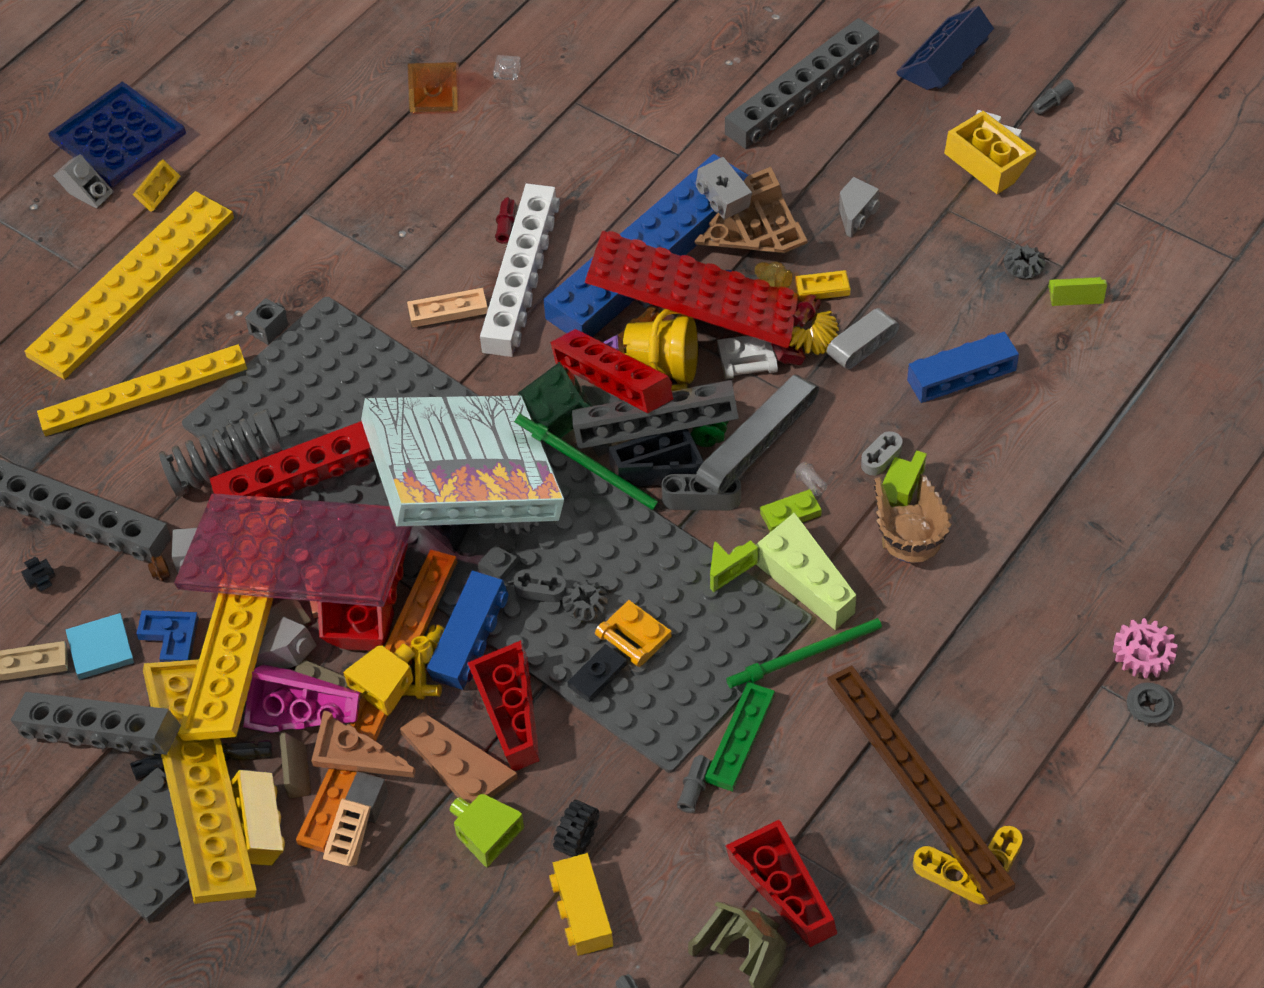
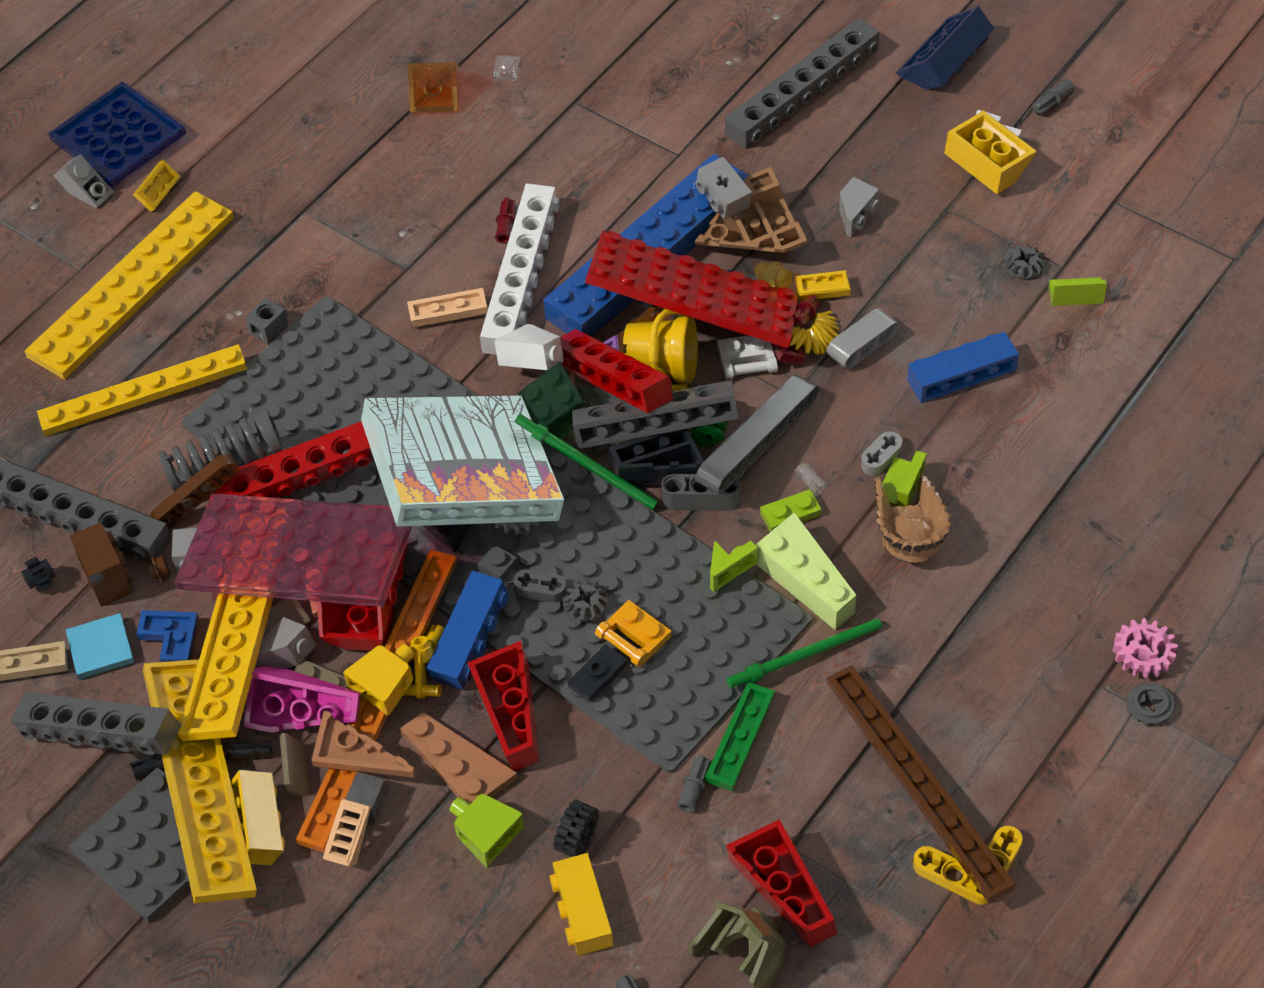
(102, 563): none -> reddish brown brick
(216, 473): none -> reddish brown beam
(529, 348): none -> white slope

